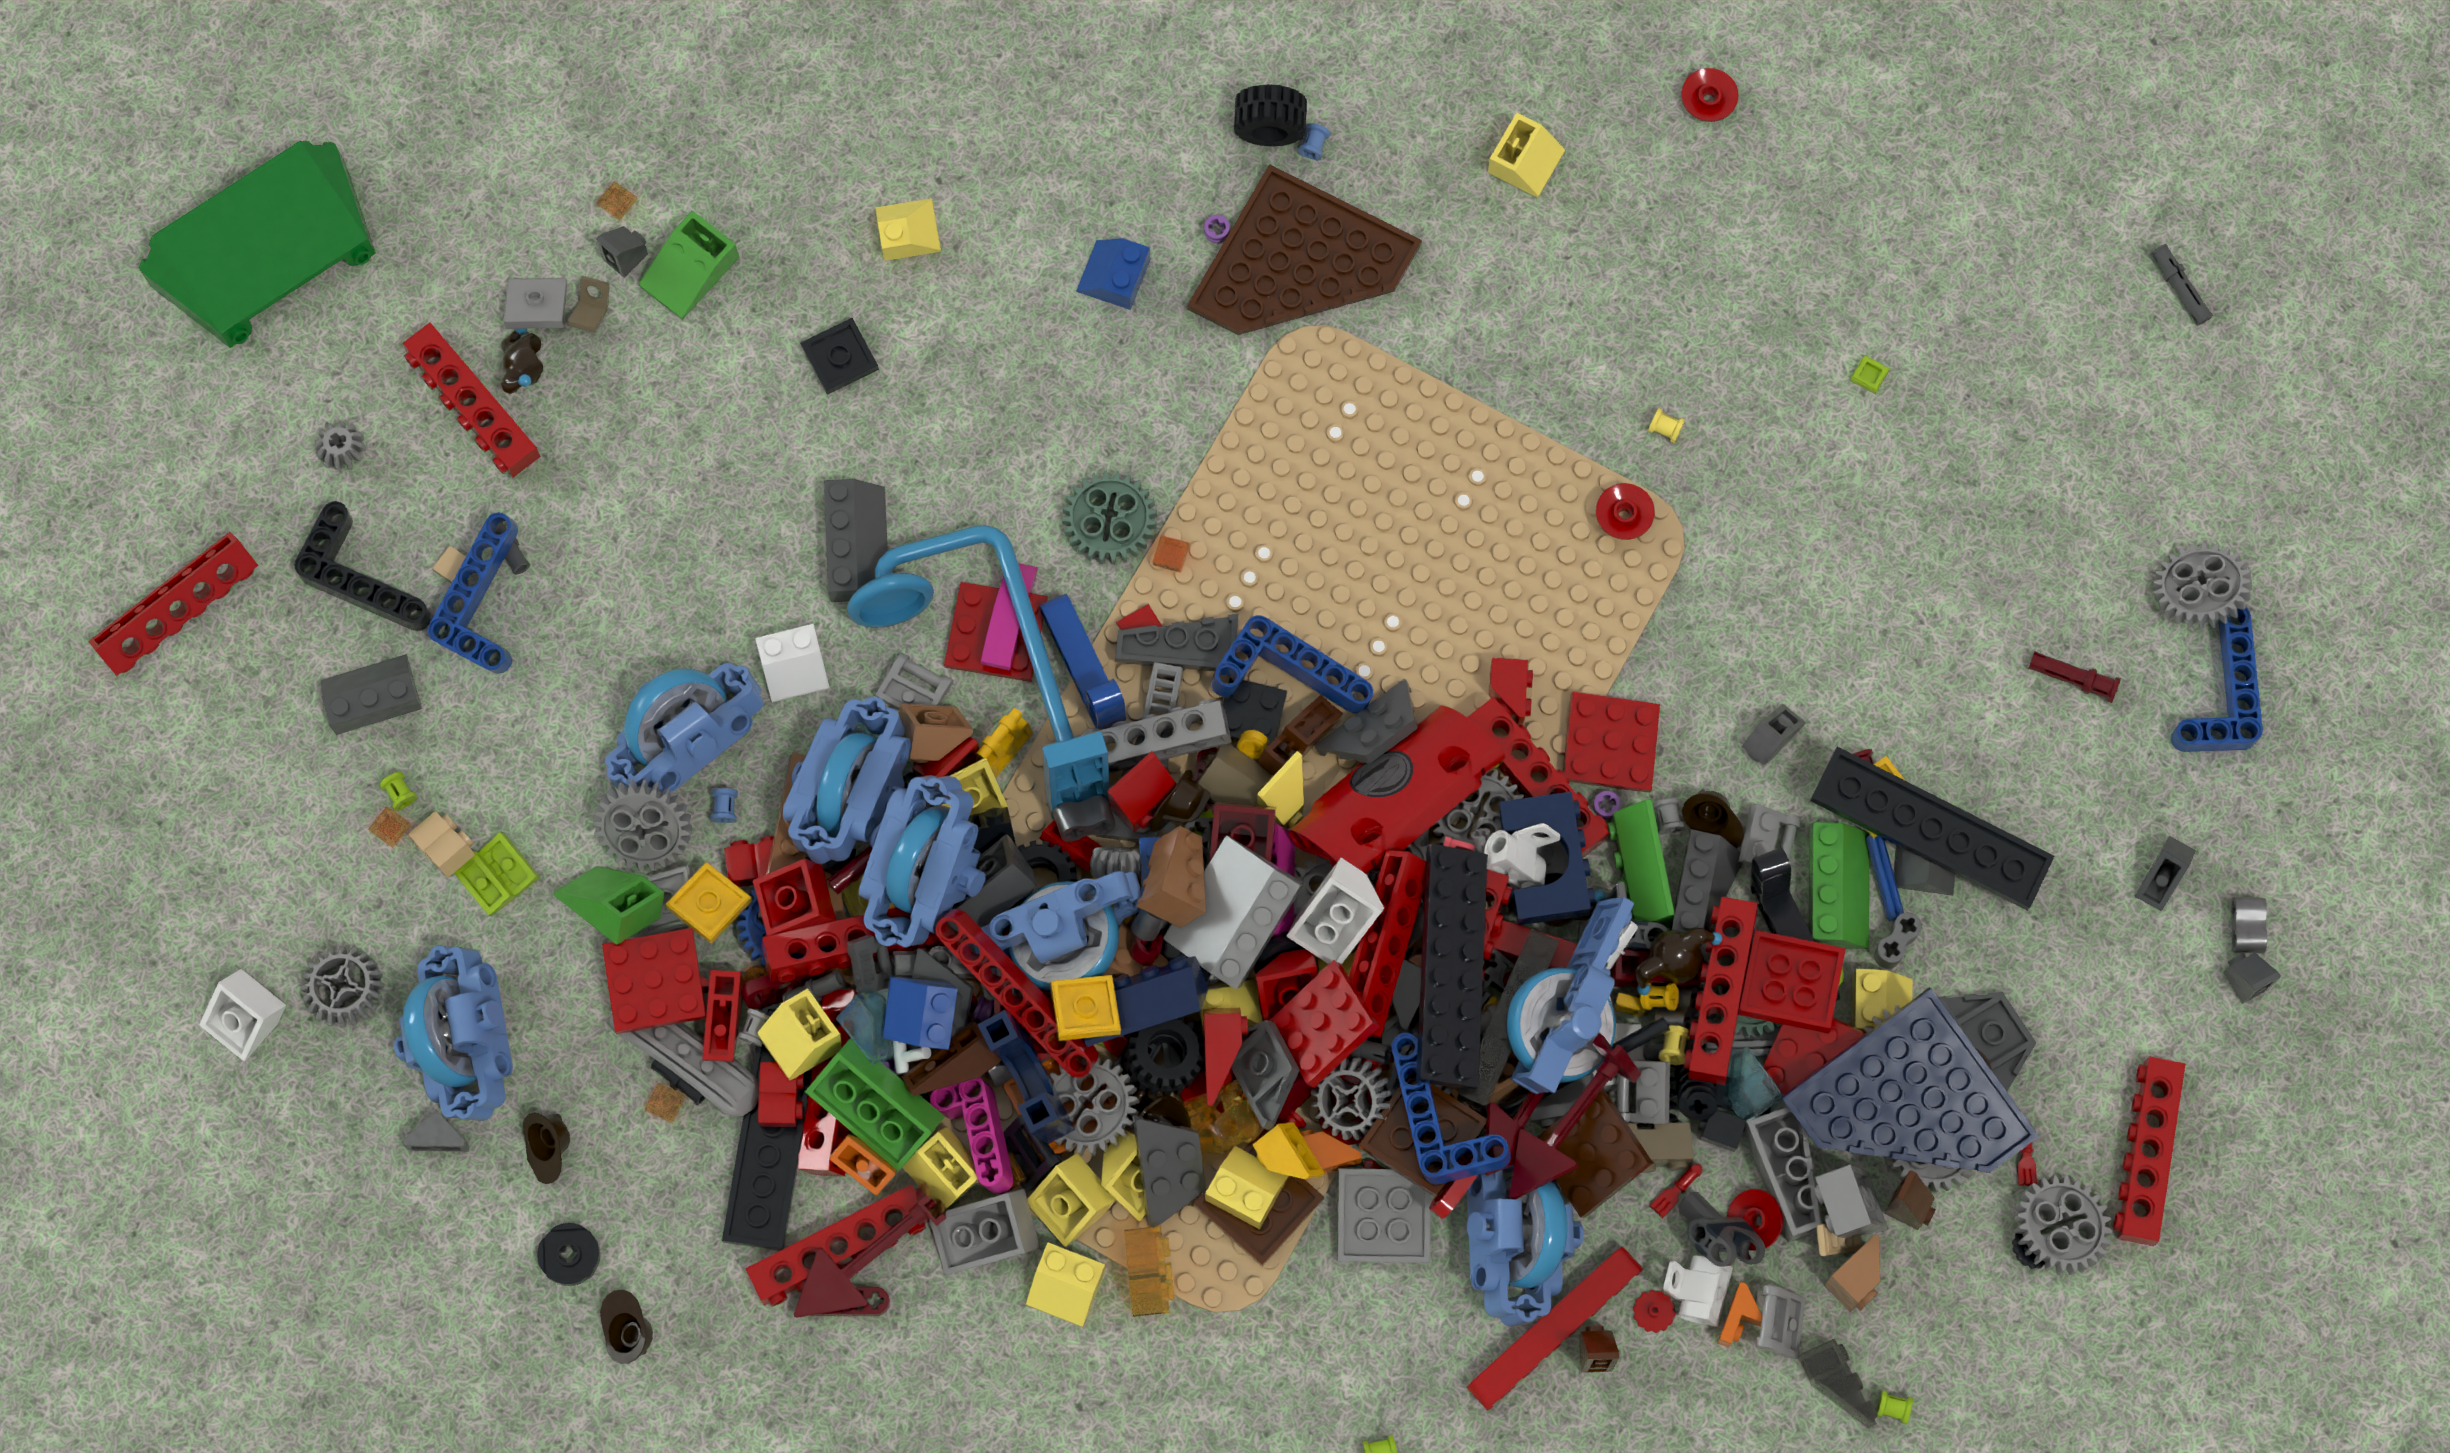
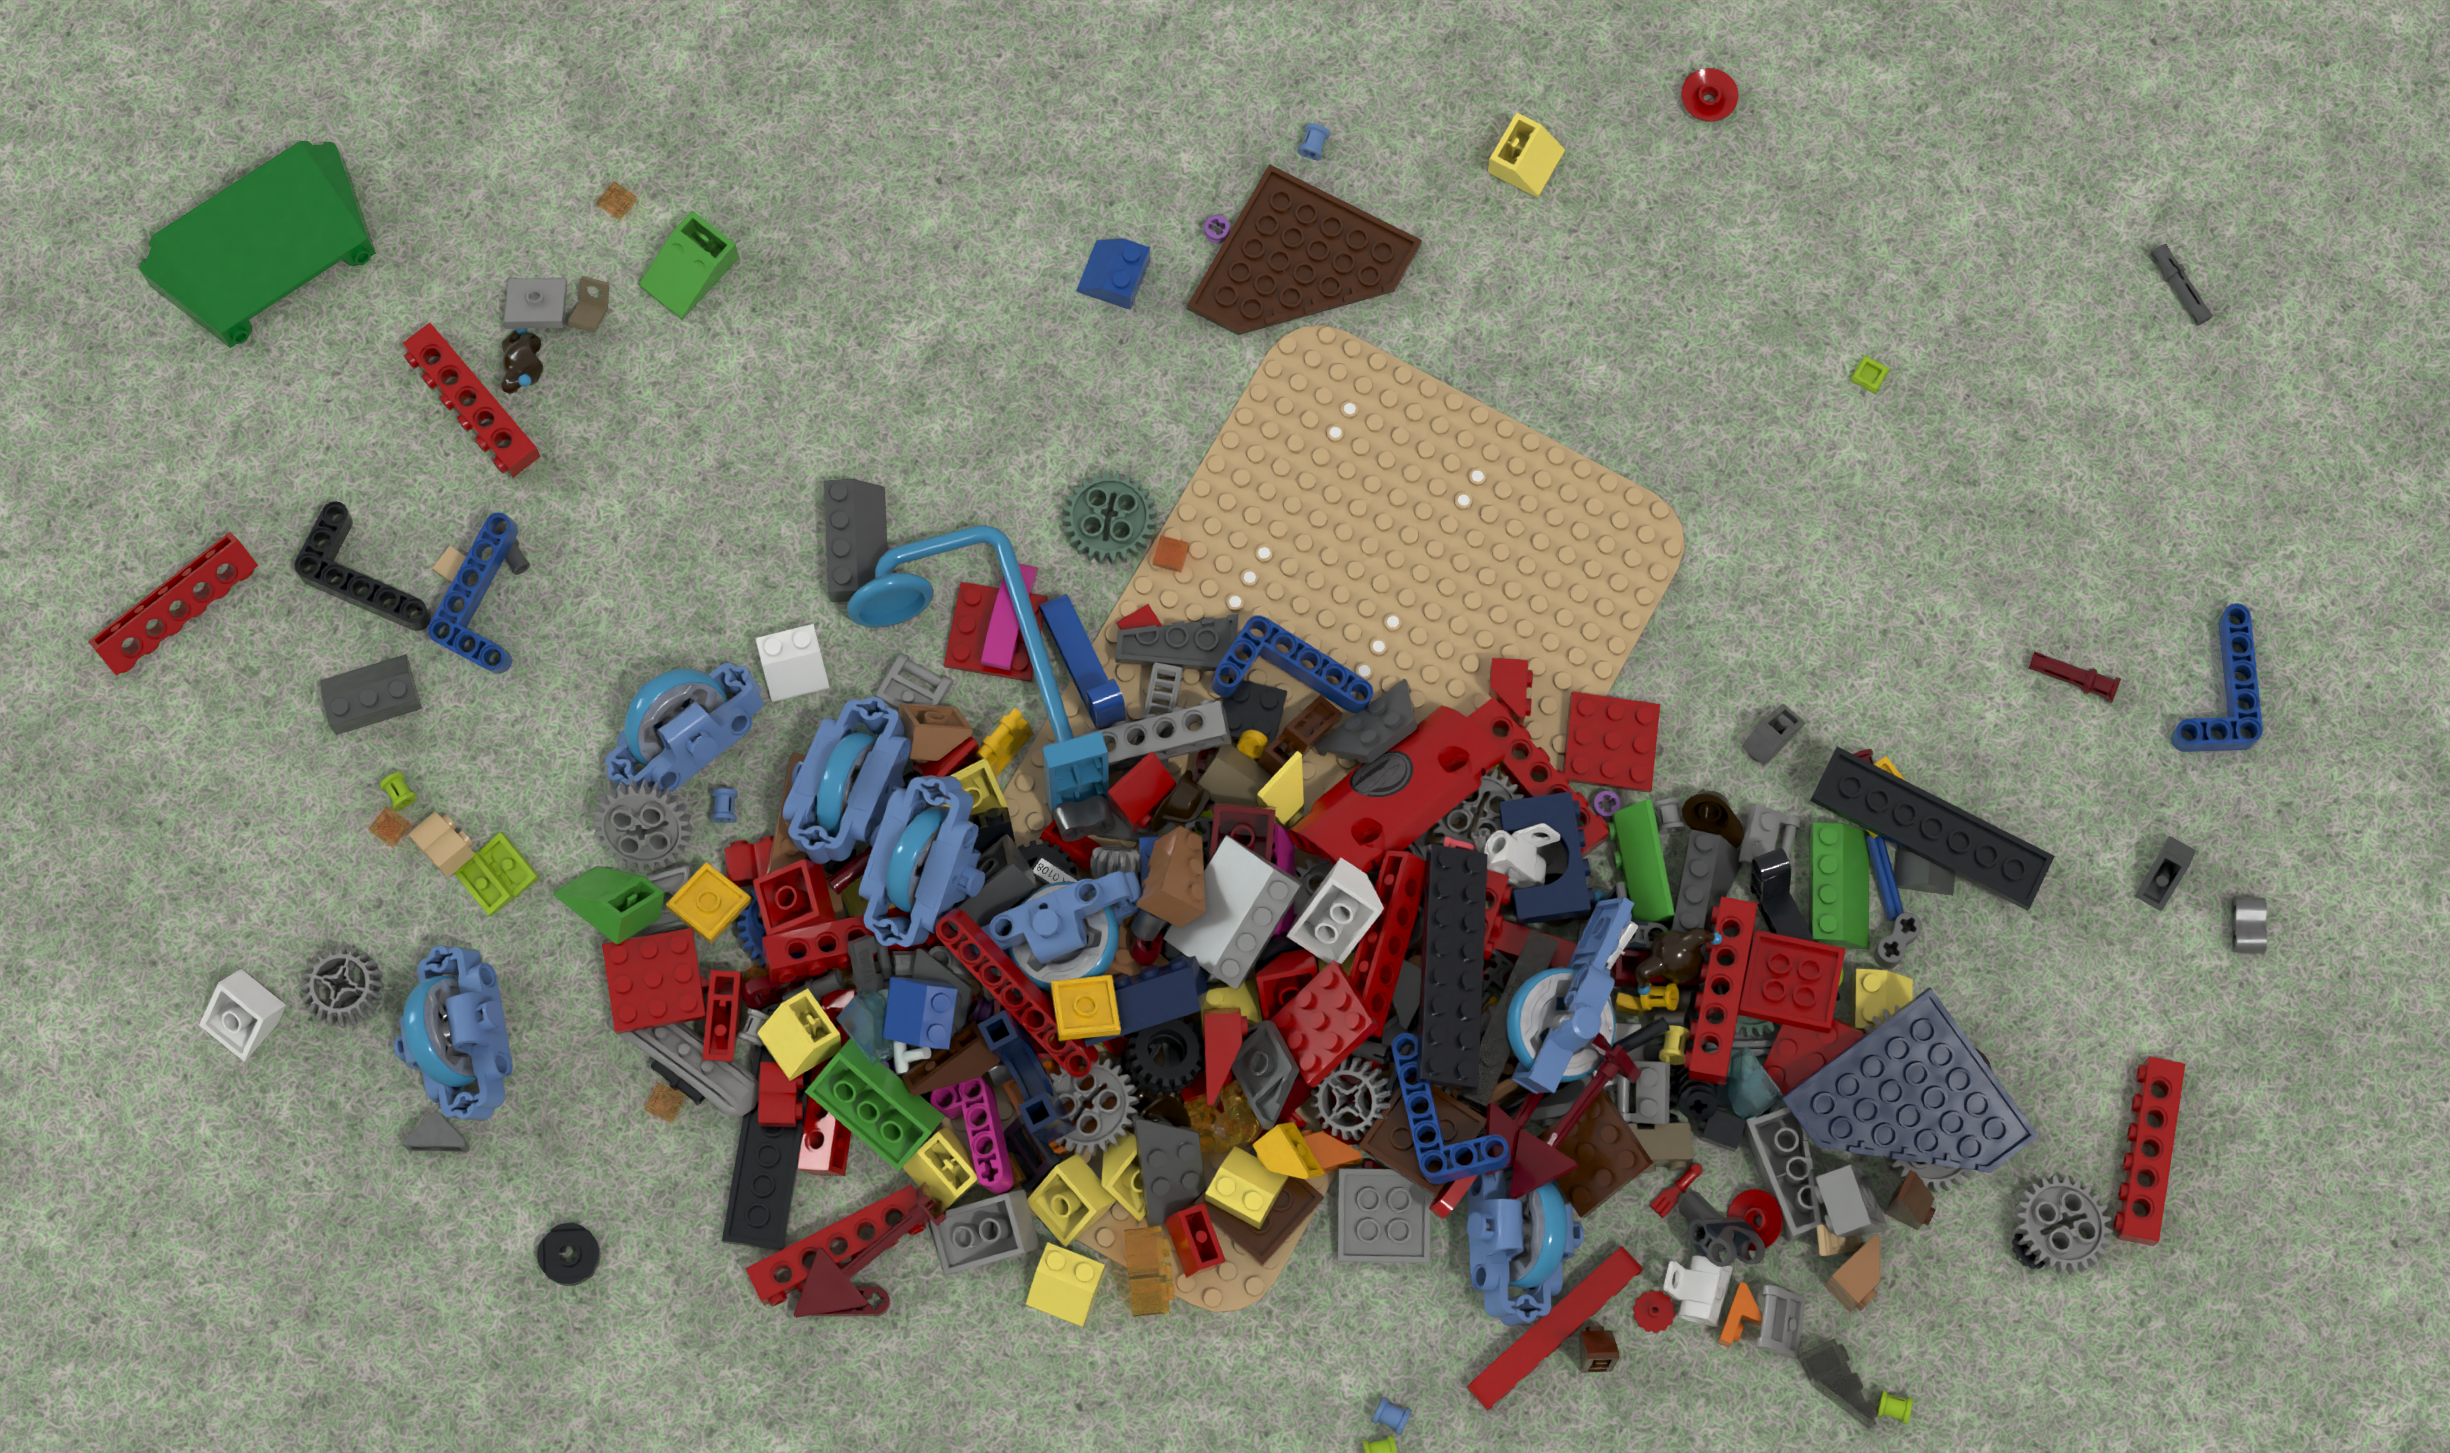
(331, 454): light grey gear -> none
(545, 1142): dark brown piece -> none
(622, 249): dark grey slope -> none
(624, 1327): dark brown piece -> none
(839, 356): black plate -> none
(862, 1164): orange slope -> none
(908, 229): light yellow slope -> none
(1050, 872): none -> sticker
(1195, 1240): none -> red brick
(1270, 115): black tyre -> none
(1391, 1415): none -> medium blue bush
(1625, 498): red dish -> none
(1666, 425): light yellow bush -> none
(1994, 1030): dark grey wing -> none
(2026, 1167): red piece -> none
(2203, 585): light grey gear -> none
(2250, 976): dark grey slope -> none

